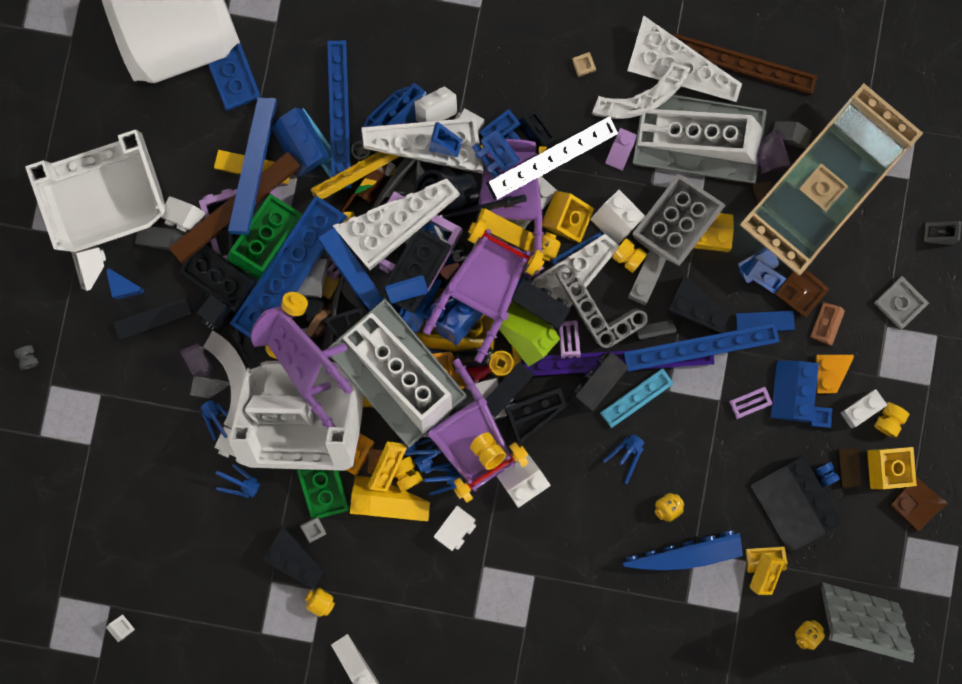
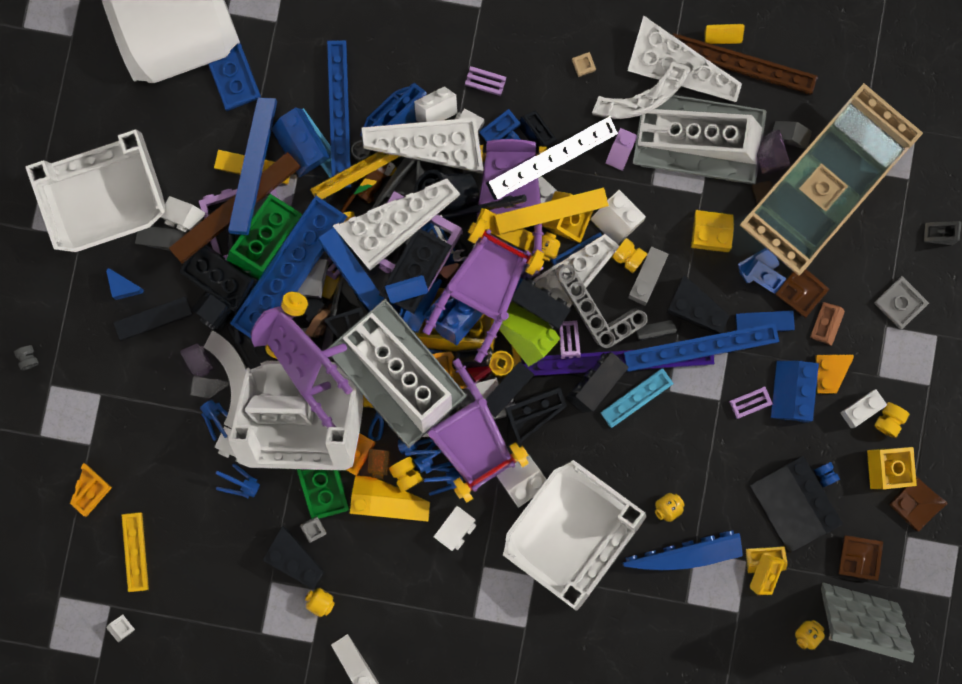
(88, 265): white slope -> none
(89, 491): none -> light orange wing
(135, 552): none -> yellow tile
(377, 416): none -> blue piece
(387, 466): yellow tile -> none
(444, 141): blue slope -> none
(487, 74): none -> lavender tile
(487, 450): yellow wheel -> none
(499, 150): blue plate -> none
(551, 210): none -> yellow tile
(572, 533): none -> white slope
(633, 445): blue plant -> none
(678, 220): light grey slope -> none
(724, 34): none -> yellow slope
(822, 417): blue plate -> none
(849, 468): dark brown tile -> none
(861, 557): none -> reddish brown plate

